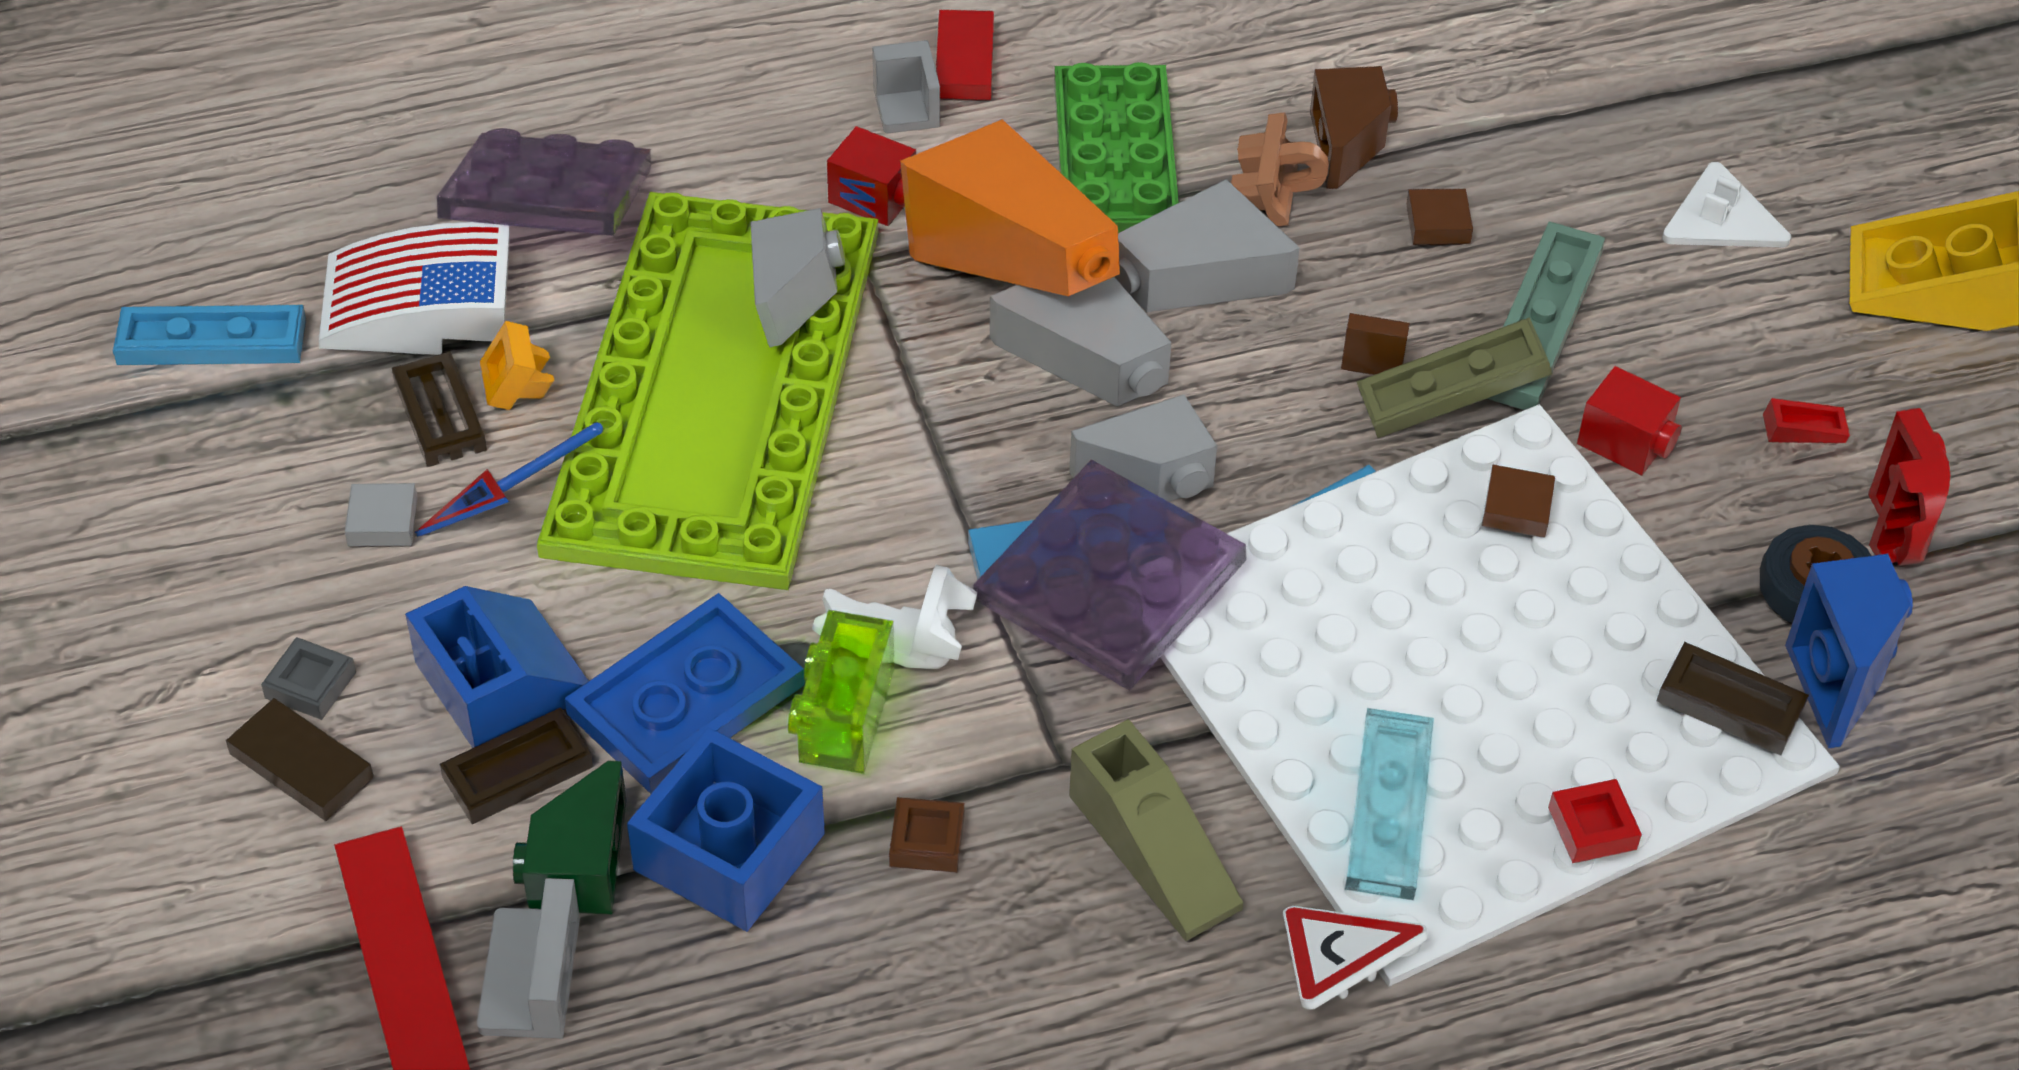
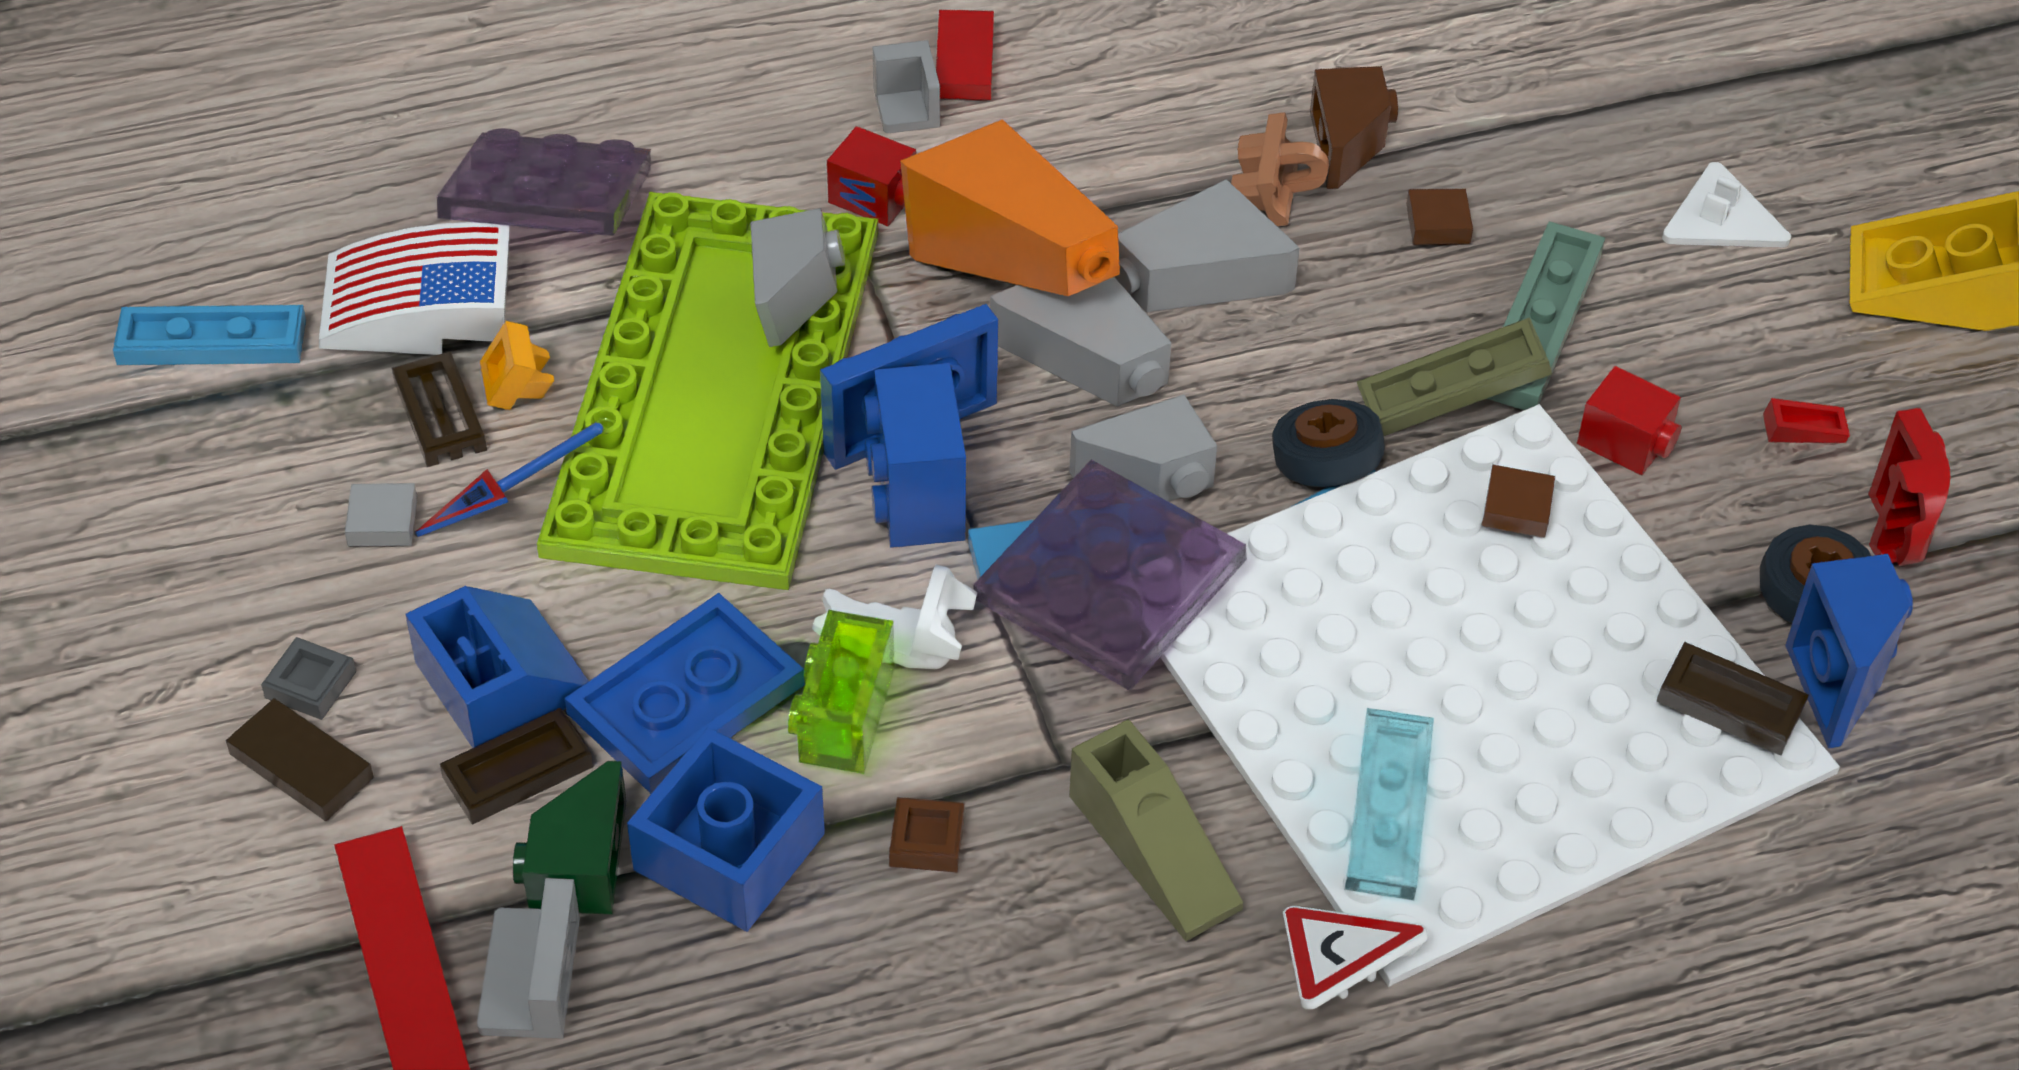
(916, 455): none -> blue brick
(962, 340): none -> blue plate
(1117, 138): bright green tile -> none
(1328, 442): none -> black wheel
(1374, 344): reddish brown tile -> none
(1594, 820): red plate -> none

